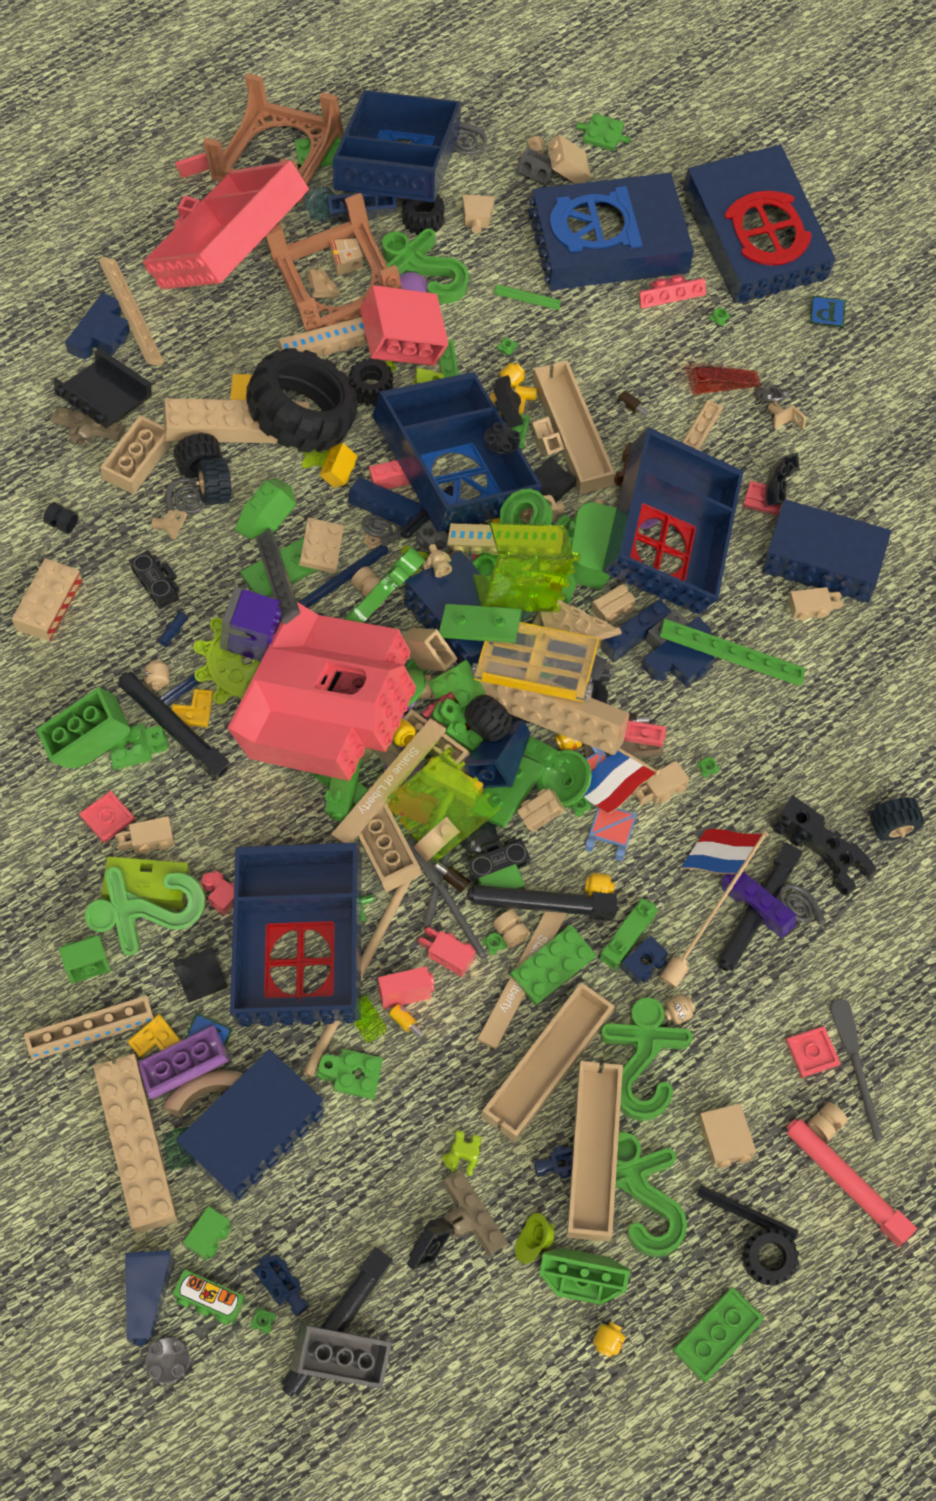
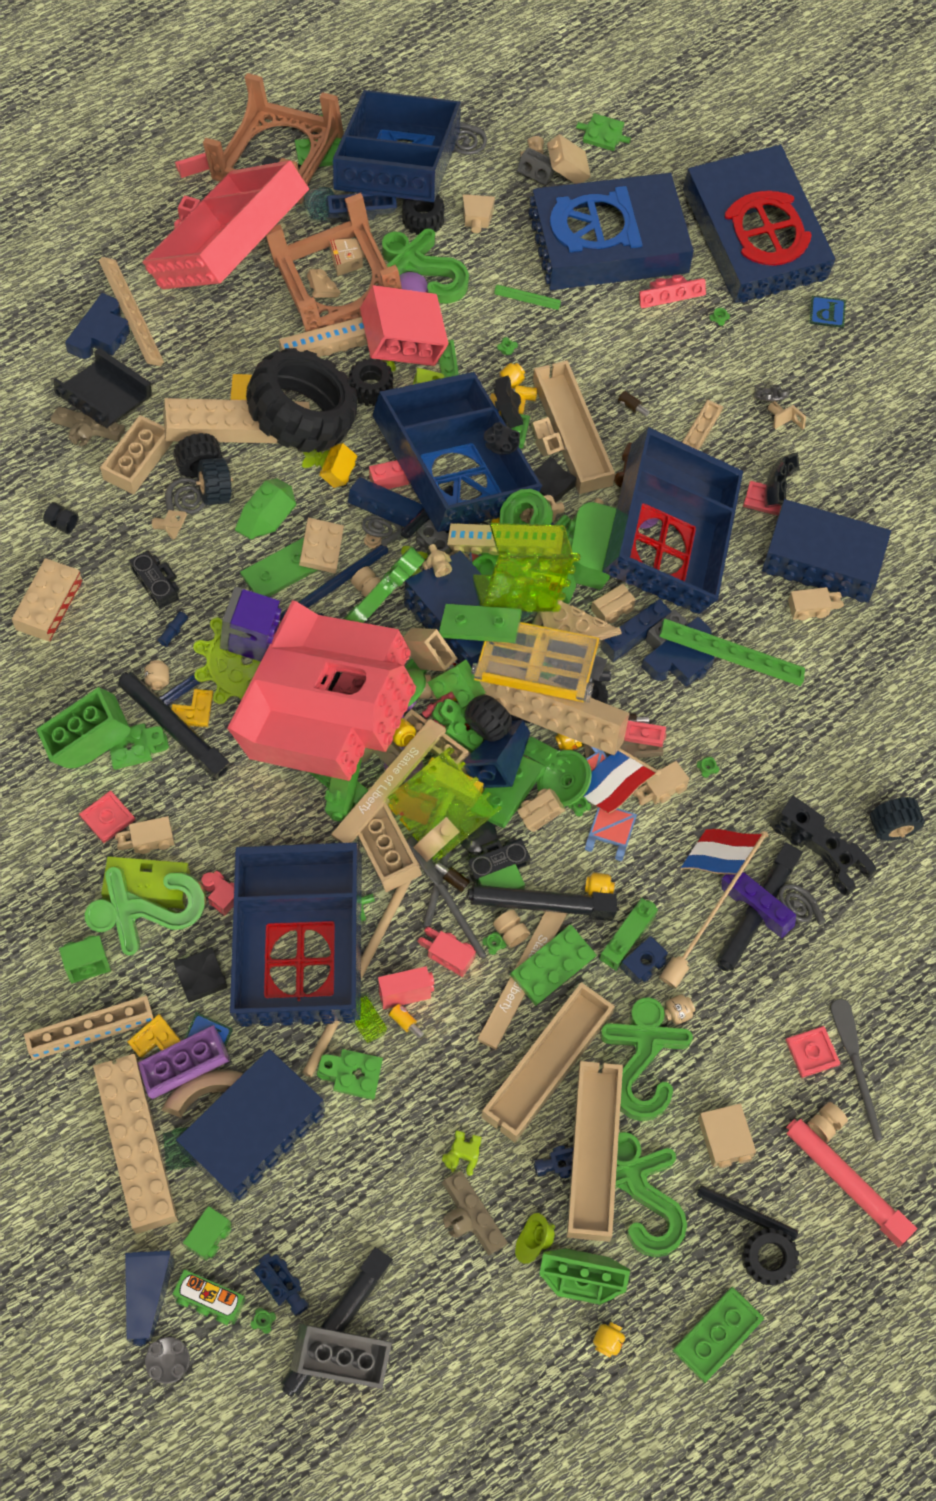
(277, 575): dark grey tile -> none
(430, 1243): black plate -> none
(717, 378): clear red wedge -> none

